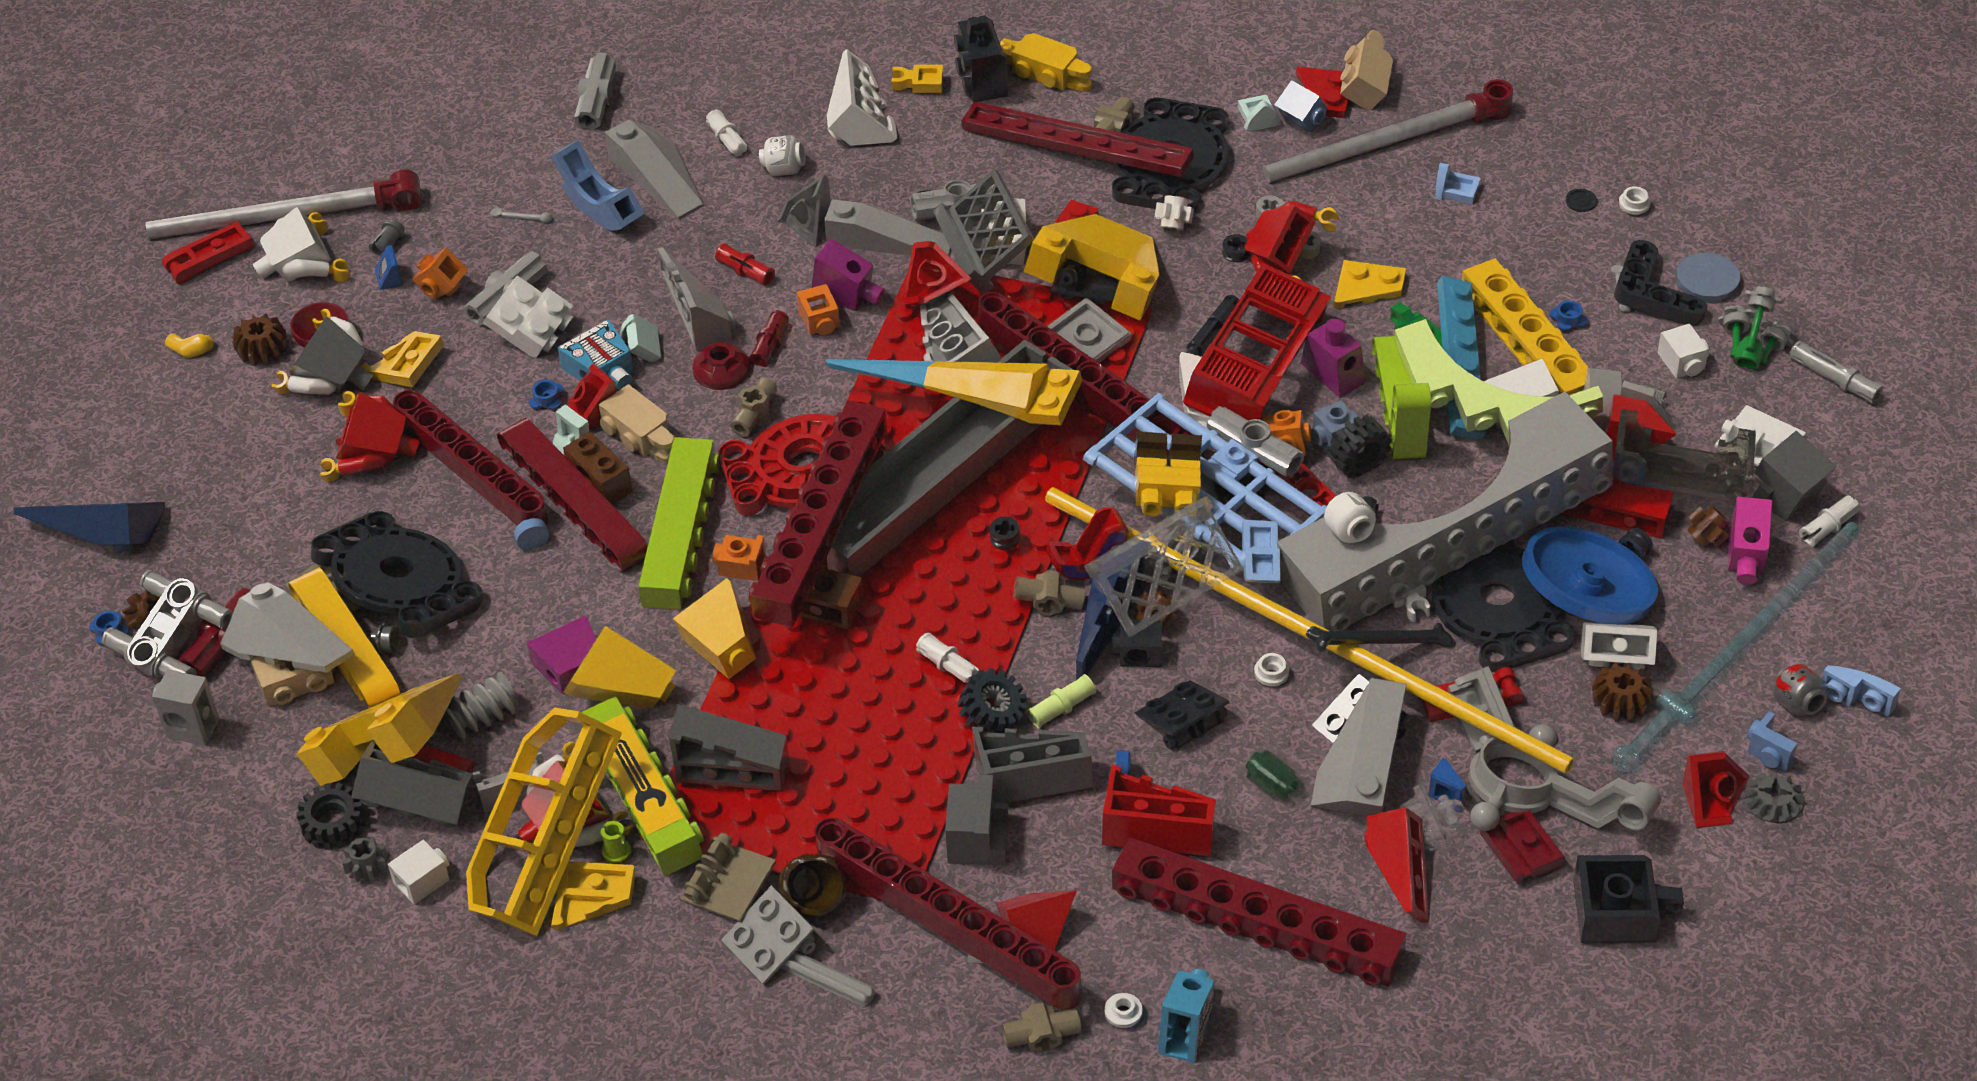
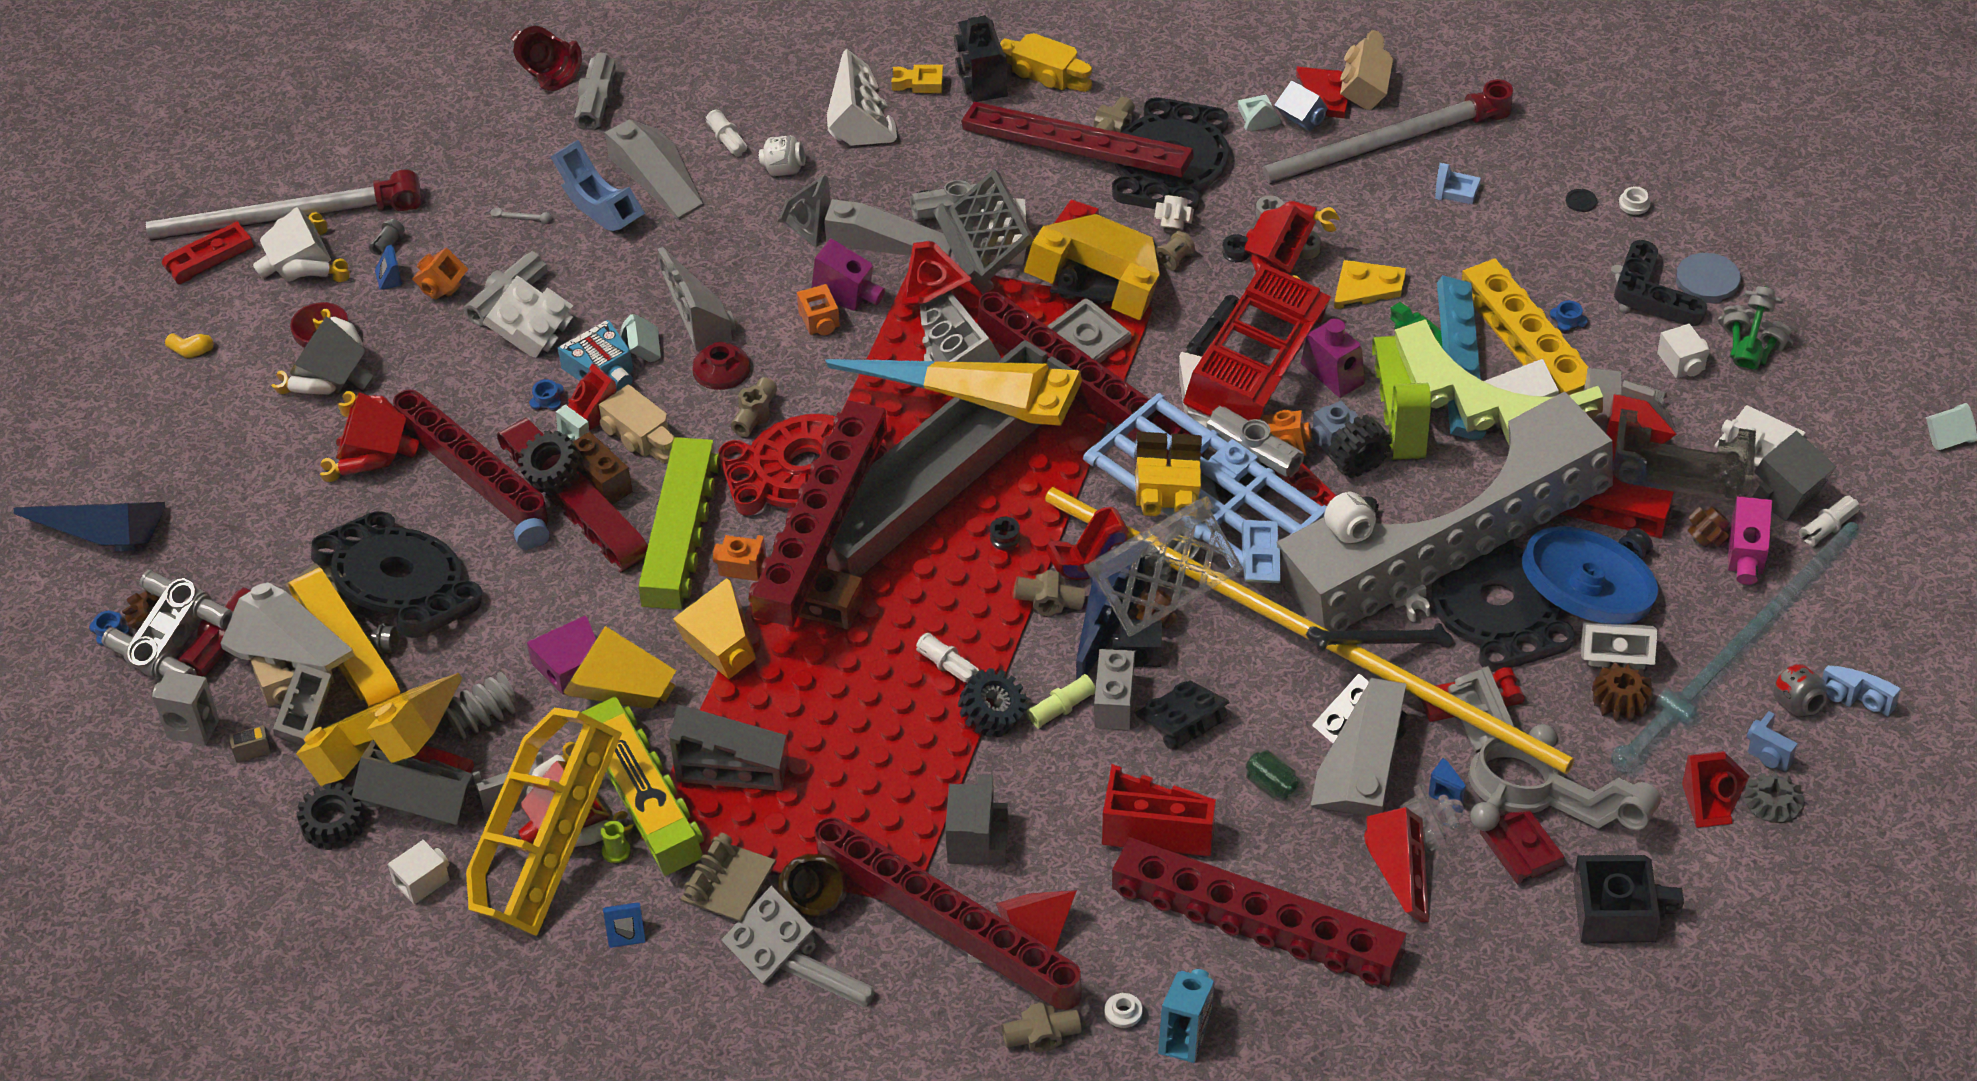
(249, 744): none -> dark tan slope
(259, 339): reddish brown gear -> none
(302, 704): none -> light grey brick
(364, 859): dark grey gear -> none
(407, 360): yellow wing -> none
(540, 49): none -> dark red helmet
(561, 473): none -> black tyre
(591, 891): yellow wing -> none
(624, 925): none -> blue slope
(759, 271): red pin -> none
(769, 338): dark red pin -> none
(1033, 763): dark grey wedge -> none
(1114, 689): none -> light grey brick
(1123, 759): blue tile -> none
(1174, 250): none -> dark tan bush
(1271, 662): white plate -> none
(1847, 378): light grey pin -> none
(1952, 427): none -> light aqua tile

